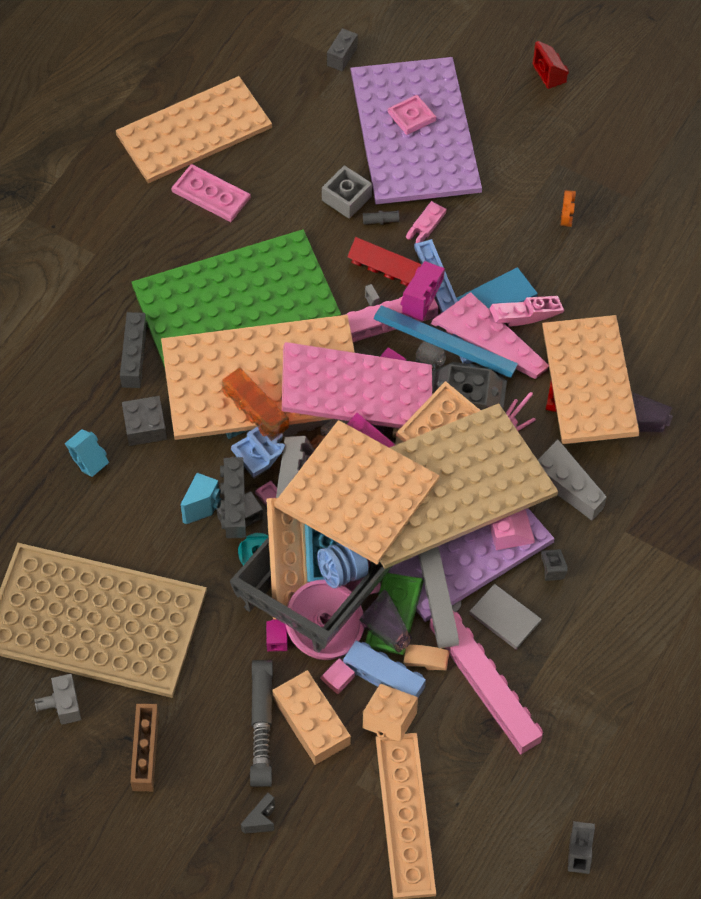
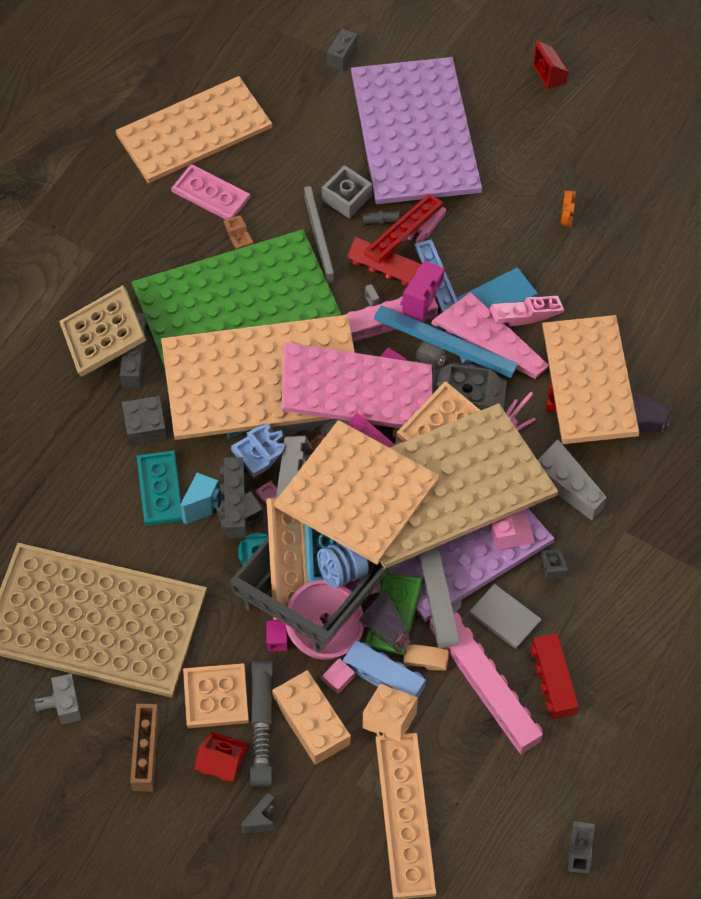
(87, 452): medium azure brick -> none
(102, 354): none -> tan piece
(159, 488): none -> teal tile
(215, 695): none -> light nougat plate
(221, 756): none -> red slope
(238, 232): none -> nougat slope
(255, 404): clear orange brick -> none
(318, 234): none -> light grey tile
(403, 229): none -> red plate
(411, 114): bright pink tile -> none
(554, 675): none -> red brick

